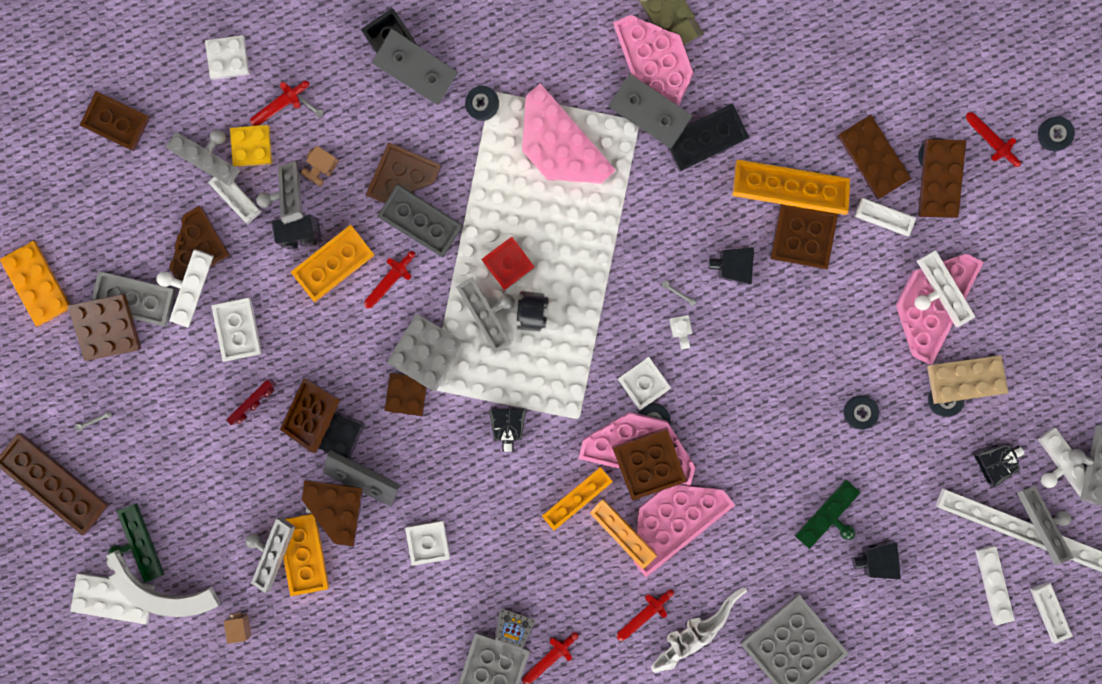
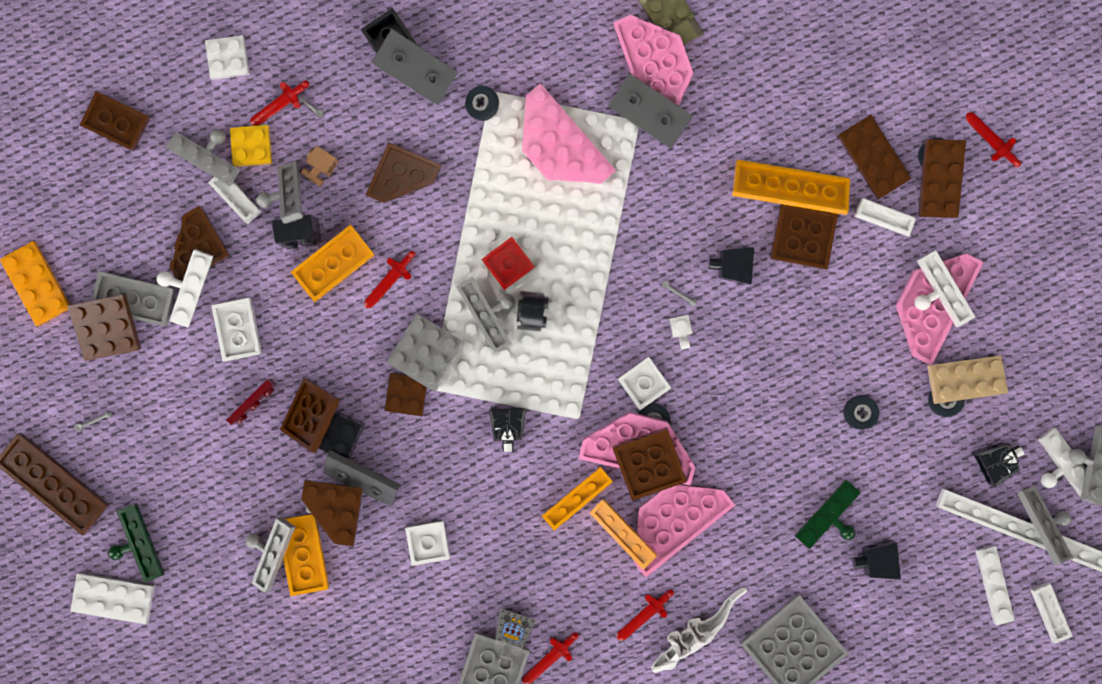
(155, 601): white arch -> none
(237, 628): medium nougat brick -> none
(420, 220): dark grey plate -> none
(708, 137): black plate -> none
(1065, 135): black bush -> none

